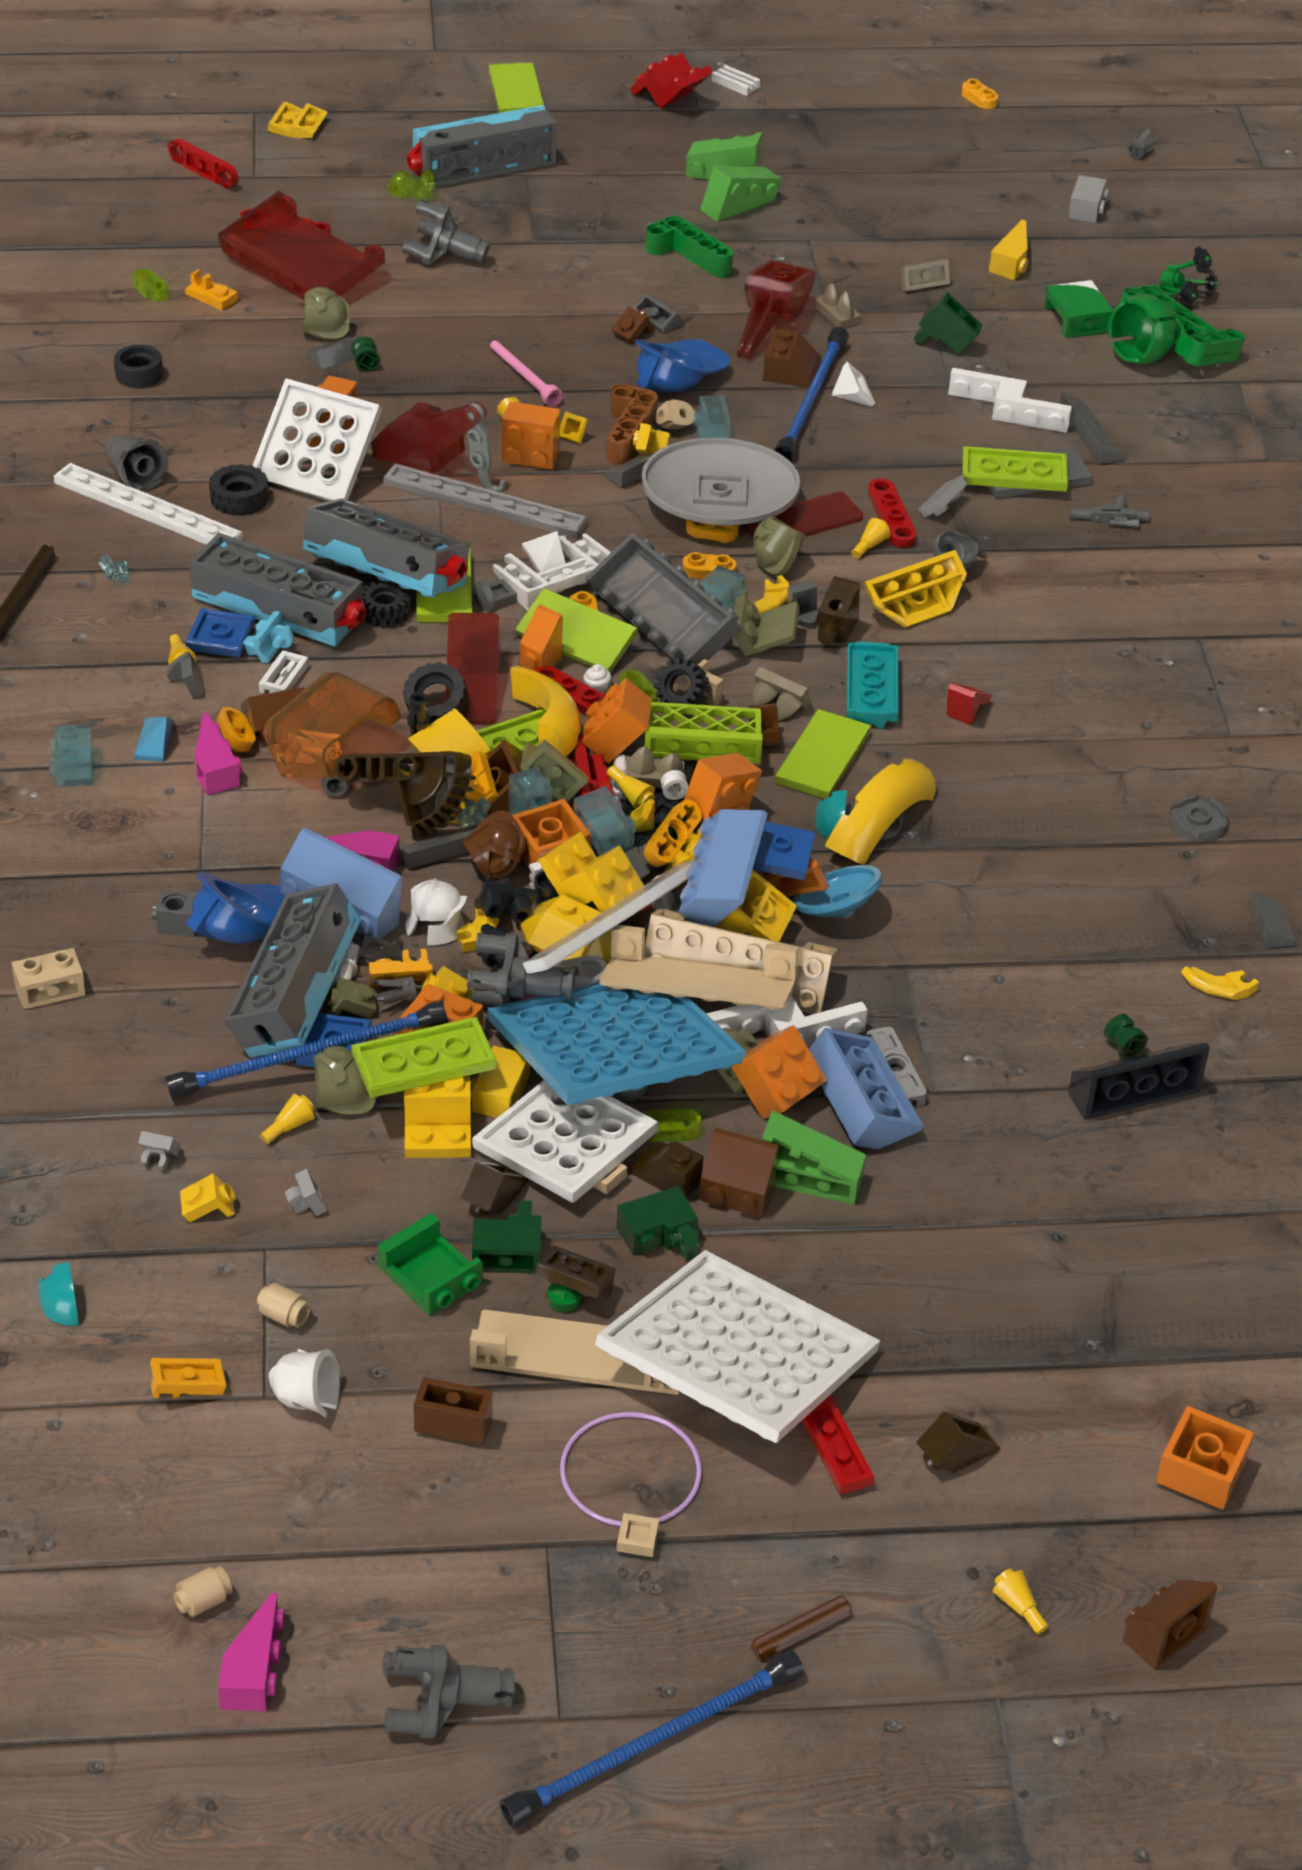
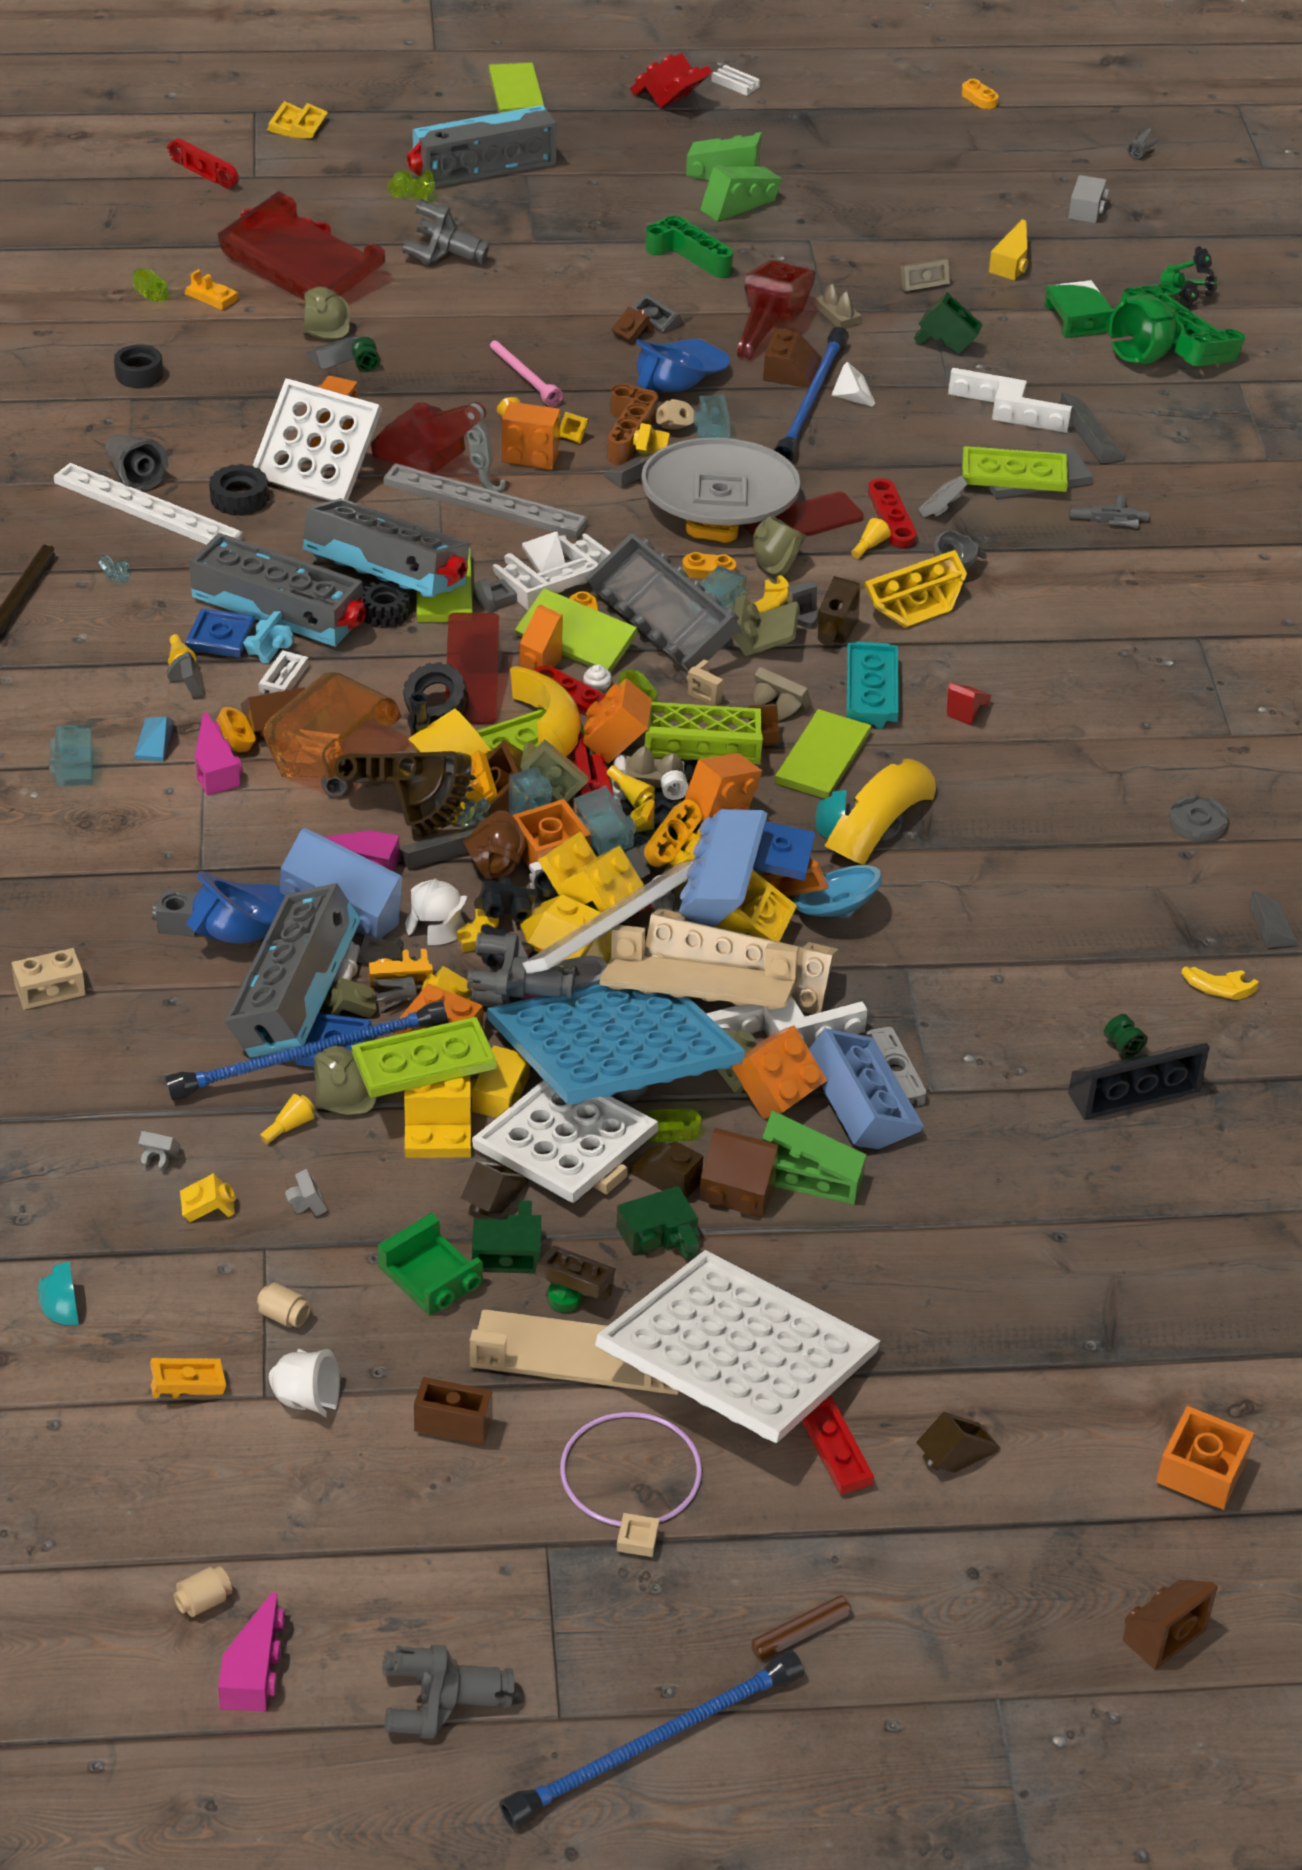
(672, 672): black tyre -> none
(1015, 1592): yellow cone -> none

